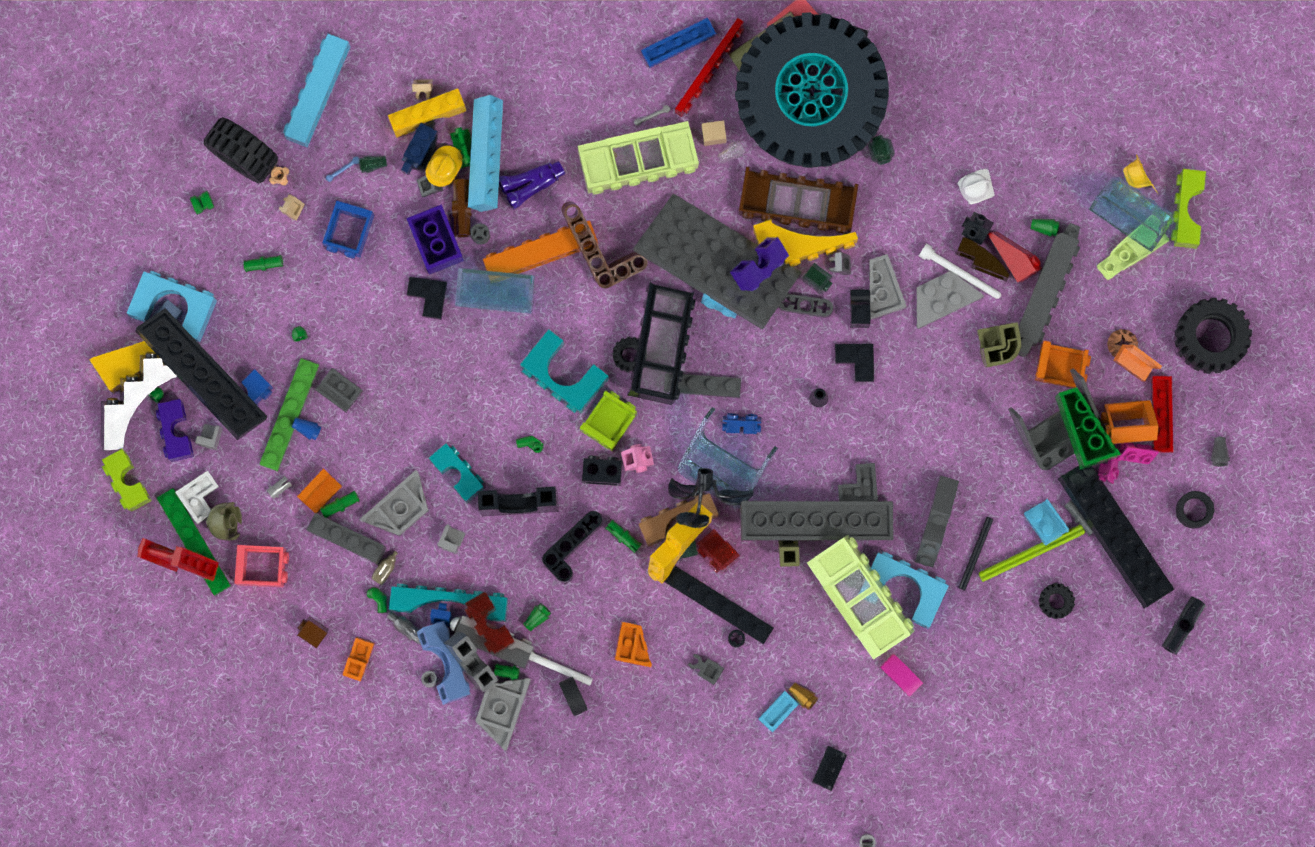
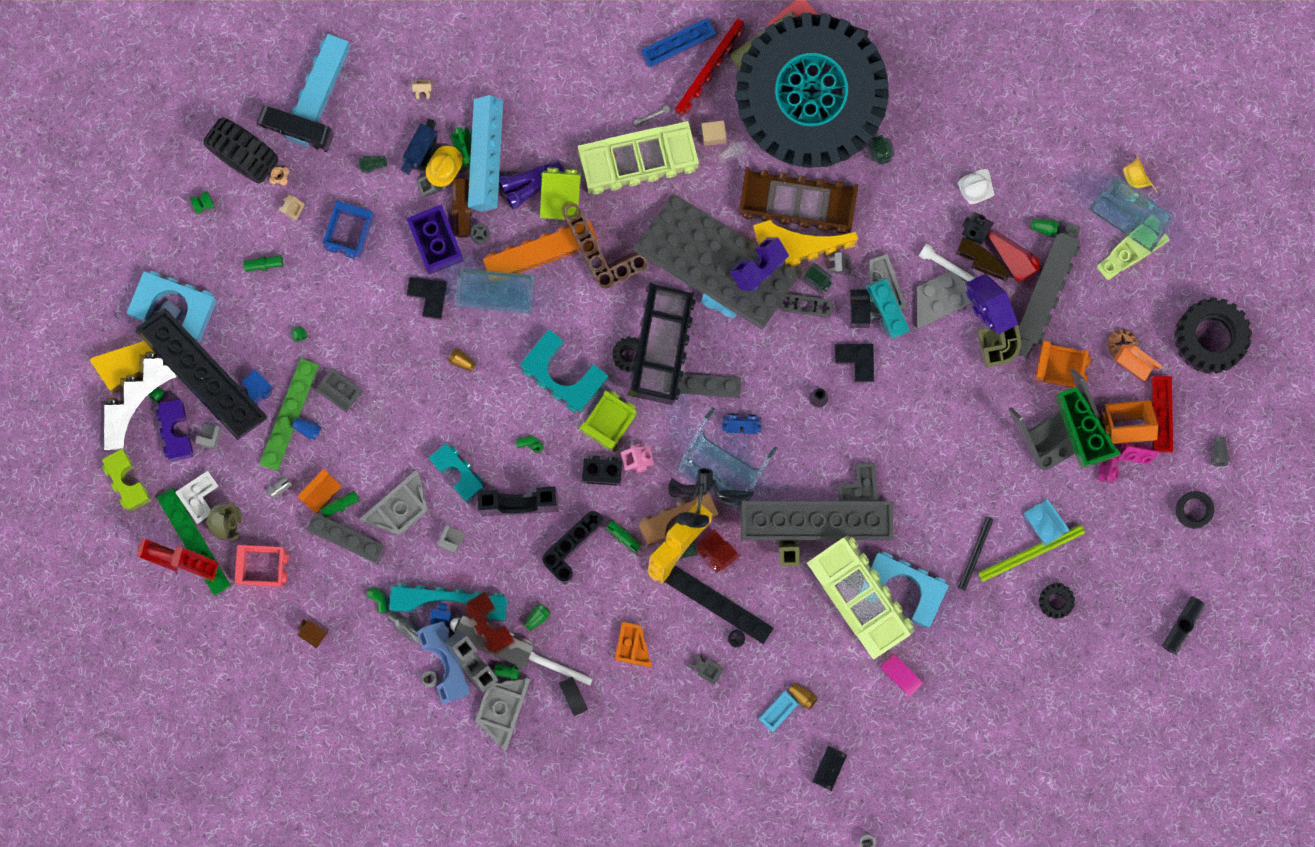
(296, 127): none -> black beam
(355, 160): medium blue hinge -> none
(358, 659): orange slope -> none
(384, 569): dark tan piece -> none
(441, 106): yellow arch -> none
(461, 359): none -> pearl gold cone
(558, 189): none -> lime panel
(891, 314): none -> teal arch
(937, 521): dark grey arch -> none
(991, 304): none -> dark purple brick
(1077, 516): dark grey pin -> none
(1116, 535): black plate -> none
(1186, 231): lime arch -> none

